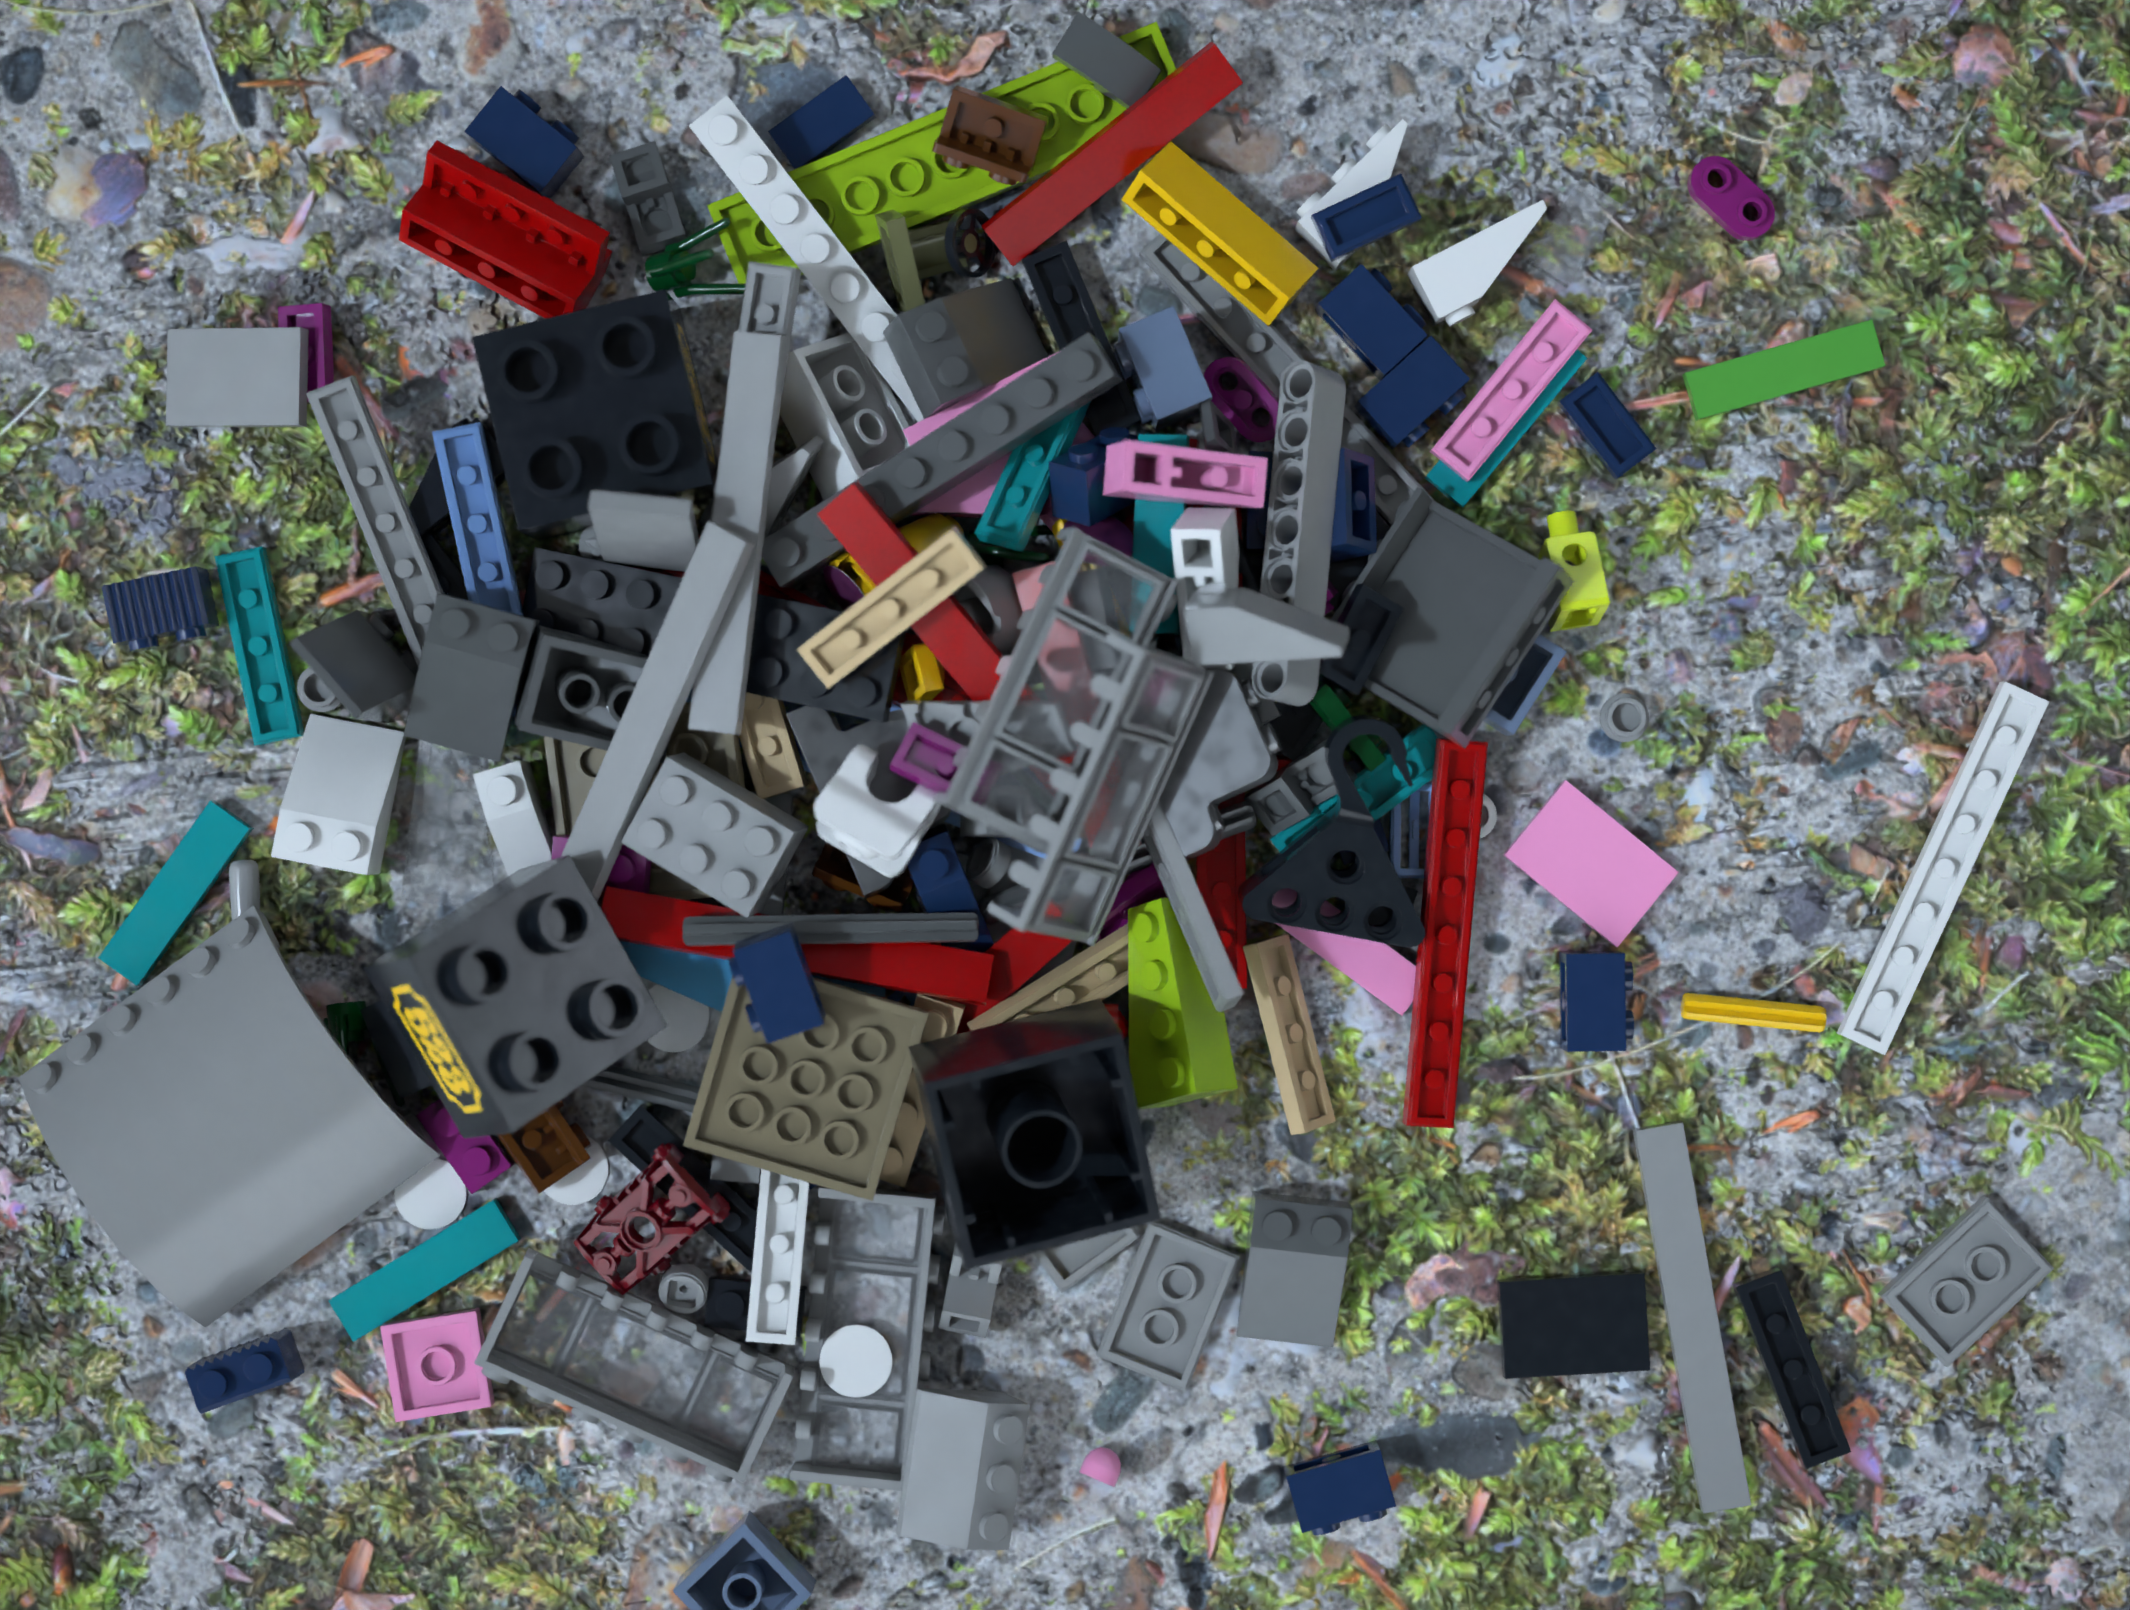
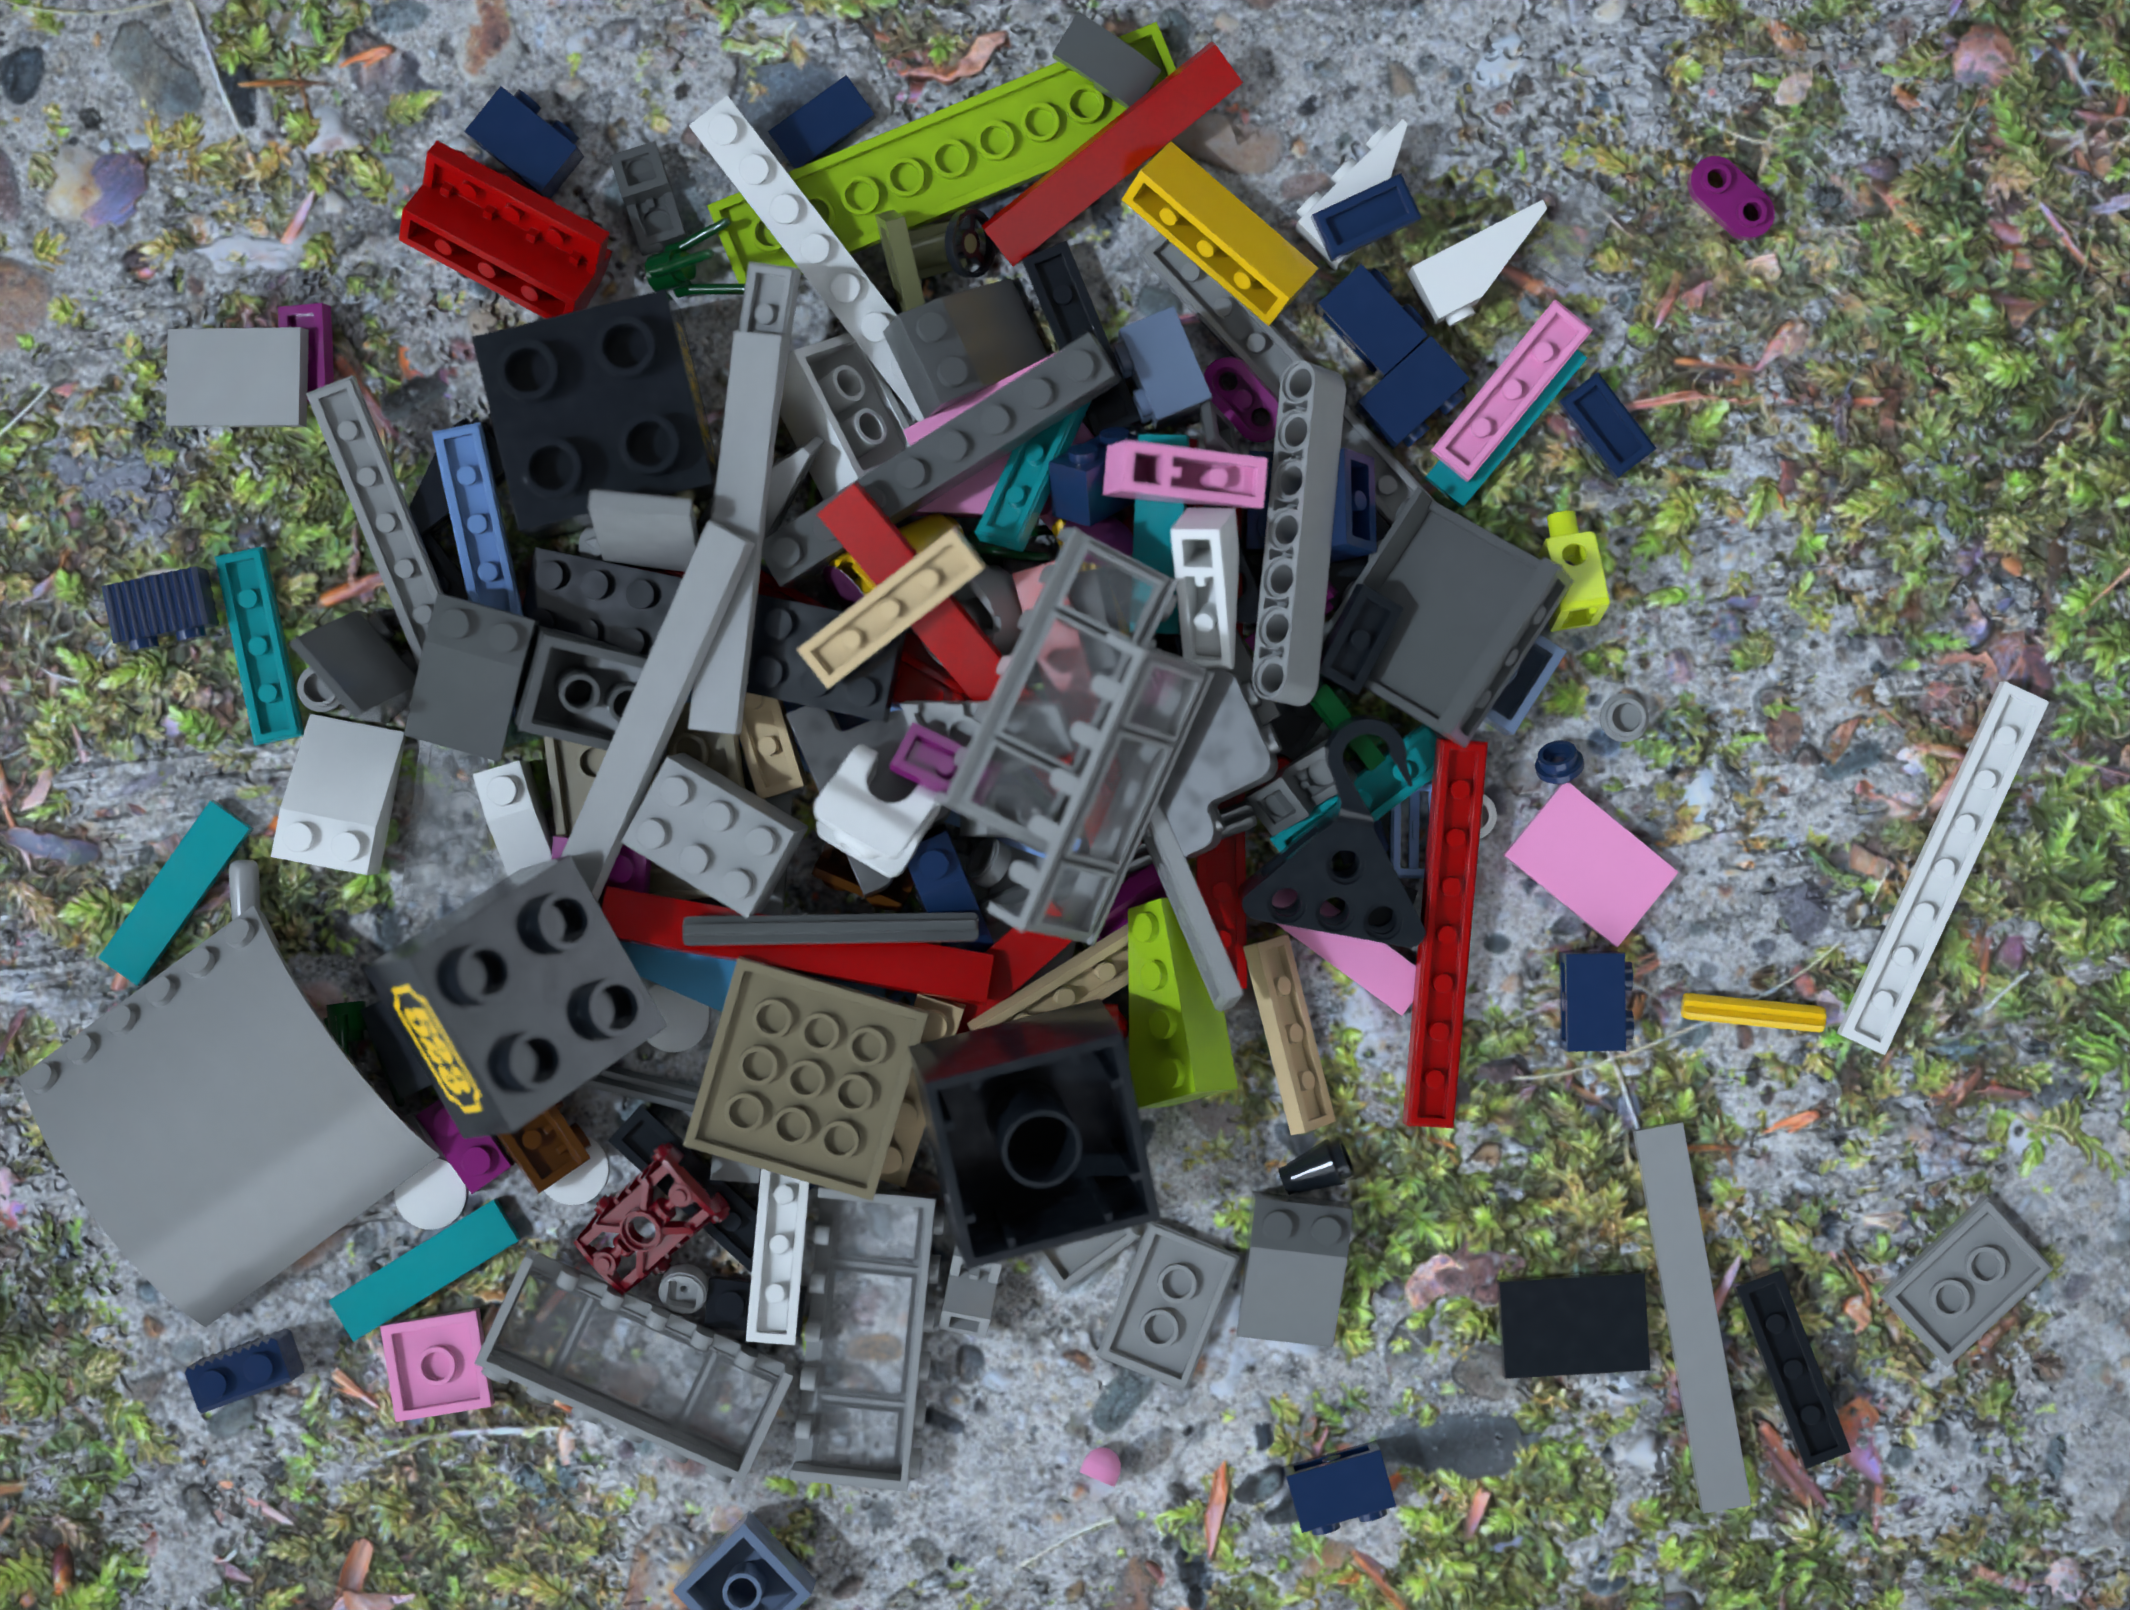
(777, 983): dark blue brick -> none
(855, 1361): white sticker -> none
(921, 673): yellow plate -> none
(963, 1468): light grey slope -> none
(990, 136): reddish brown bracket -> none
(1250, 627): light grey slope -> none
(1317, 1168): none -> black cone
(1559, 762): none -> dark blue plate
(1783, 370): bright green tile -> none

